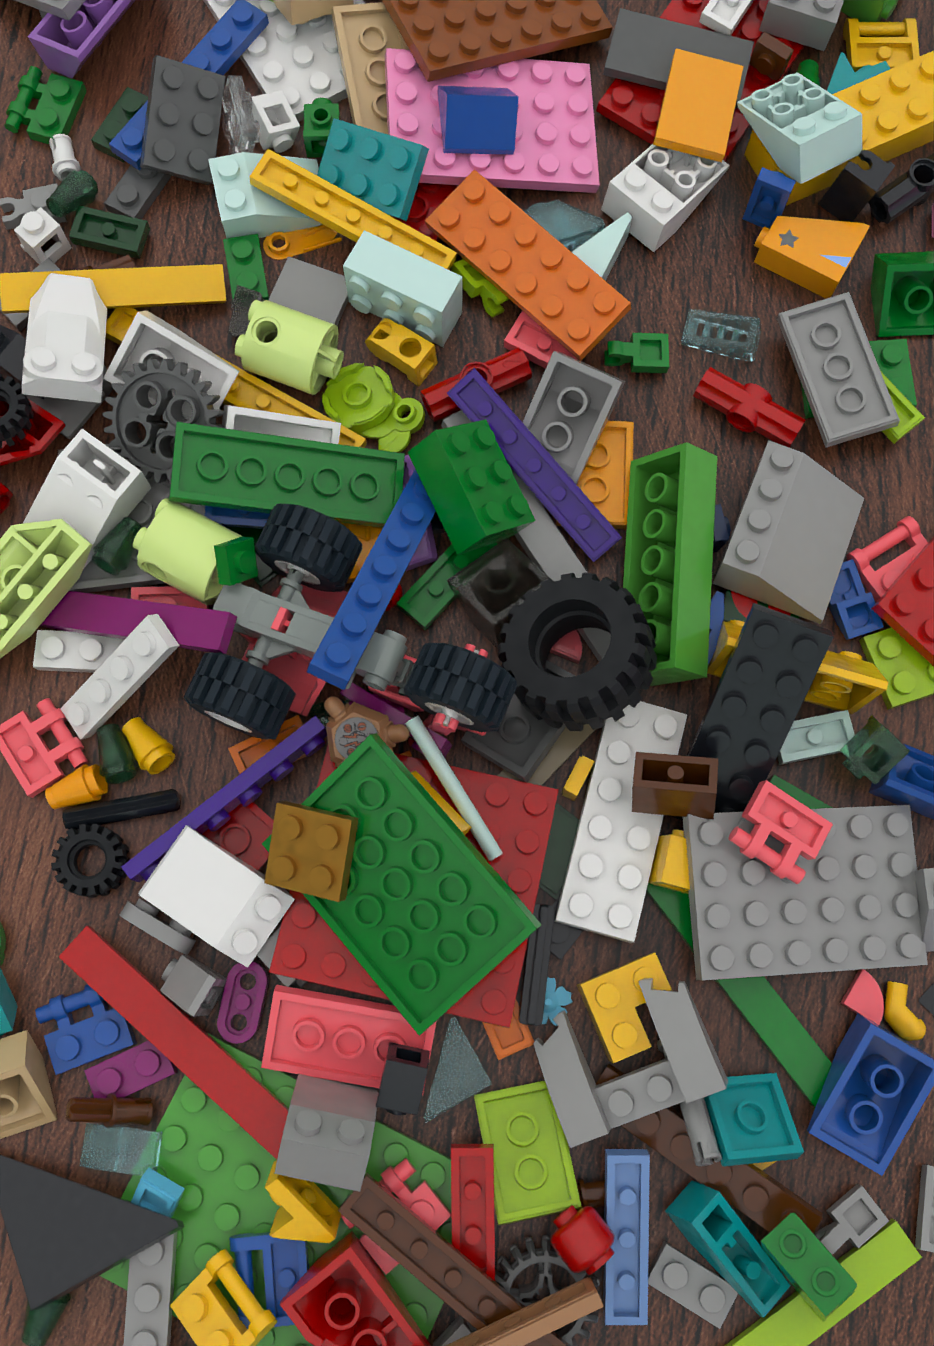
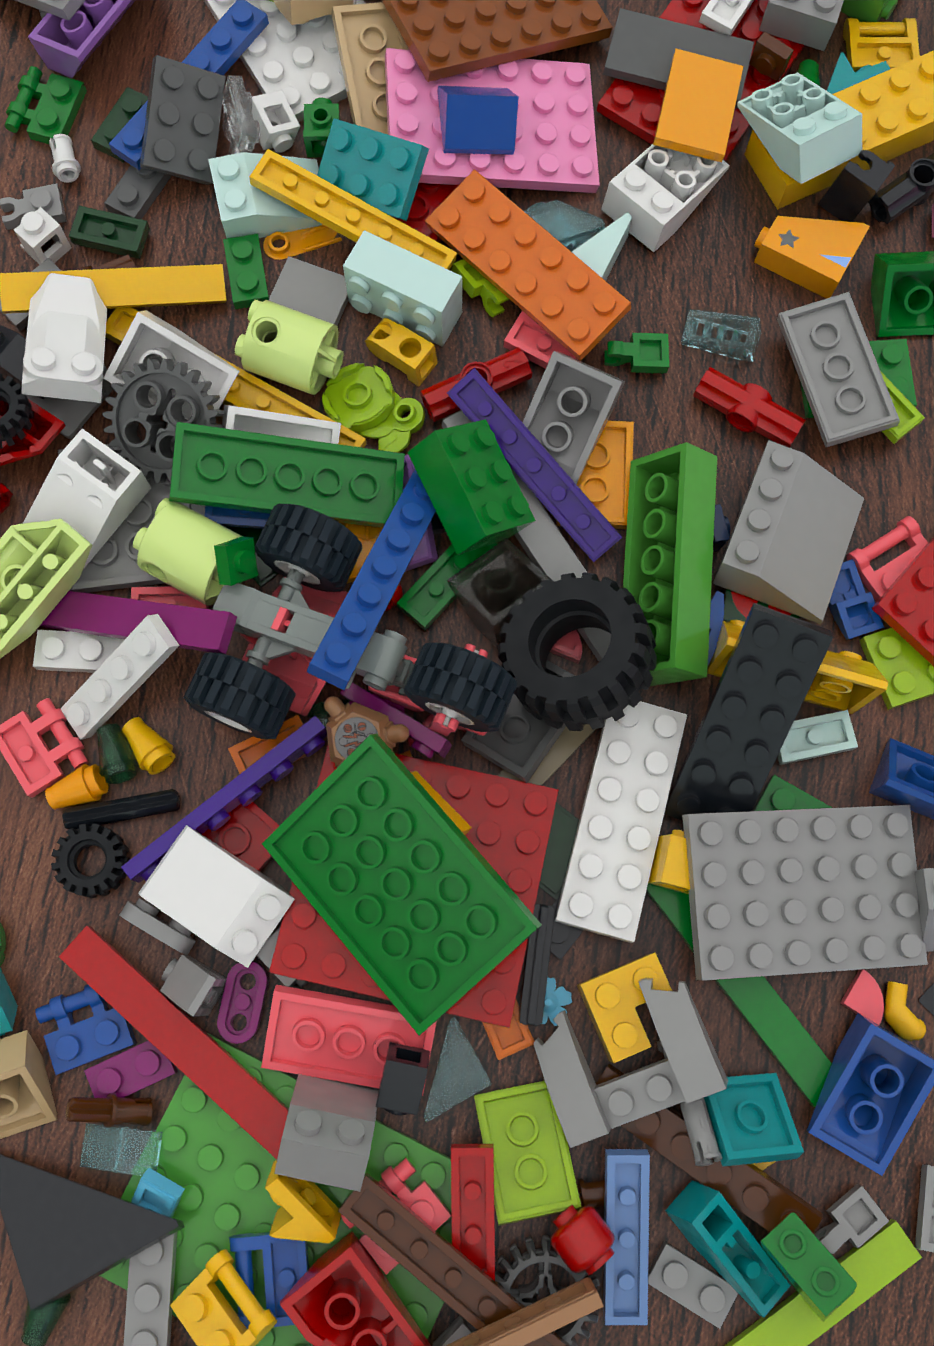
(74, 191): clear green cone -> none
(116, 548): clear green cone -> none
(241, 304): clear smoke piece -> none
(311, 851): pearl gold plate -> none
(453, 788): light aqua bar -> none
(577, 777): yellow tile -> none
(674, 785): reddish brown brick -> none
(768, 198): blue plate -> none
(787, 821): coral plate -> none
(886, 753): clear green brick -> none

